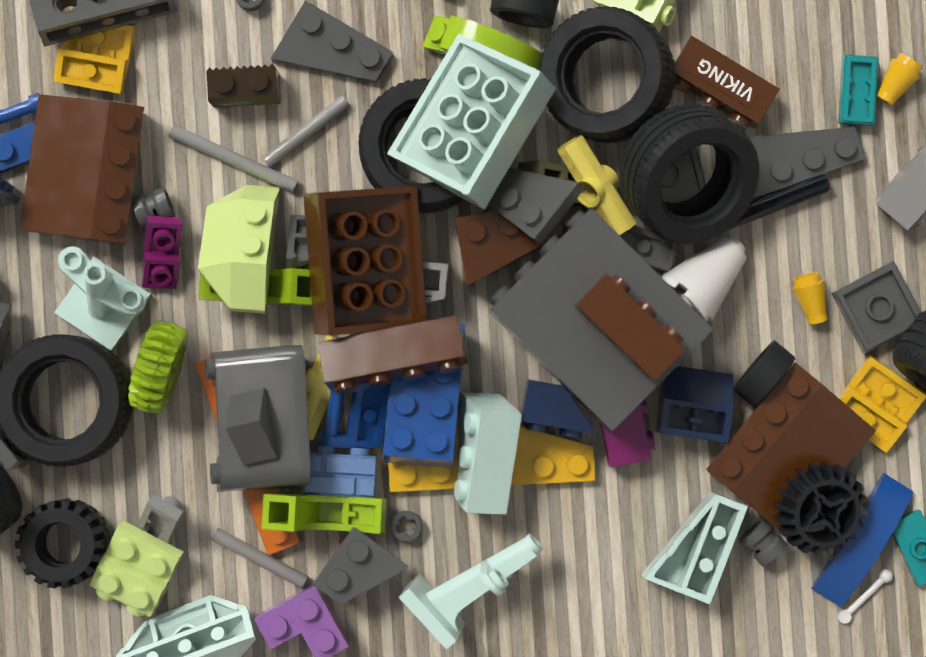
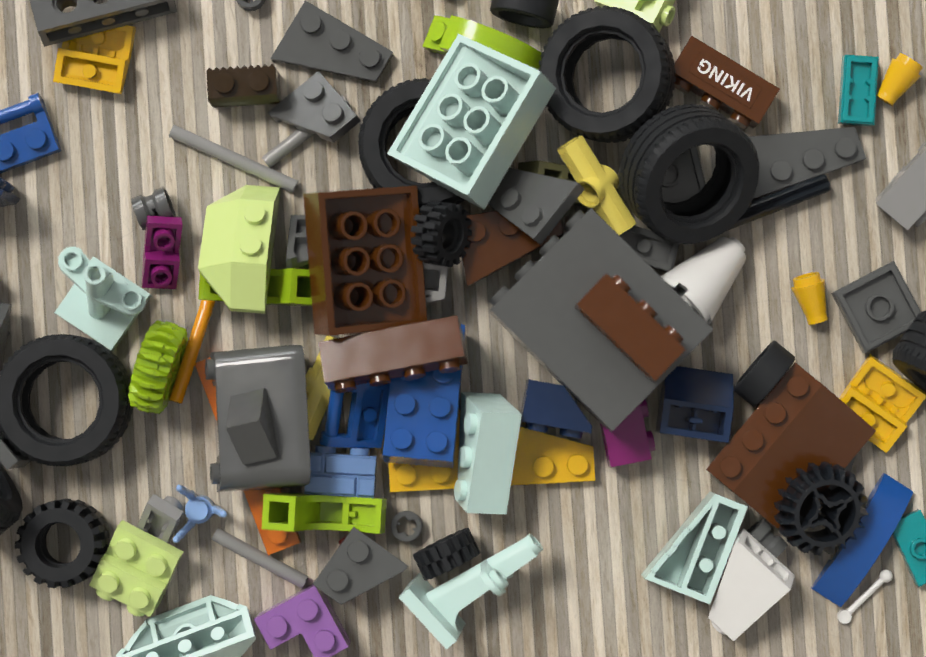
(82, 169): reddish brown slope -> none
(191, 351): none -> light orange bar
(197, 510): none -> light blue plant
(316, 109): none -> wing
(441, 233): none -> black tyre
(446, 554): none -> black tyre
(748, 586): none -> white slope

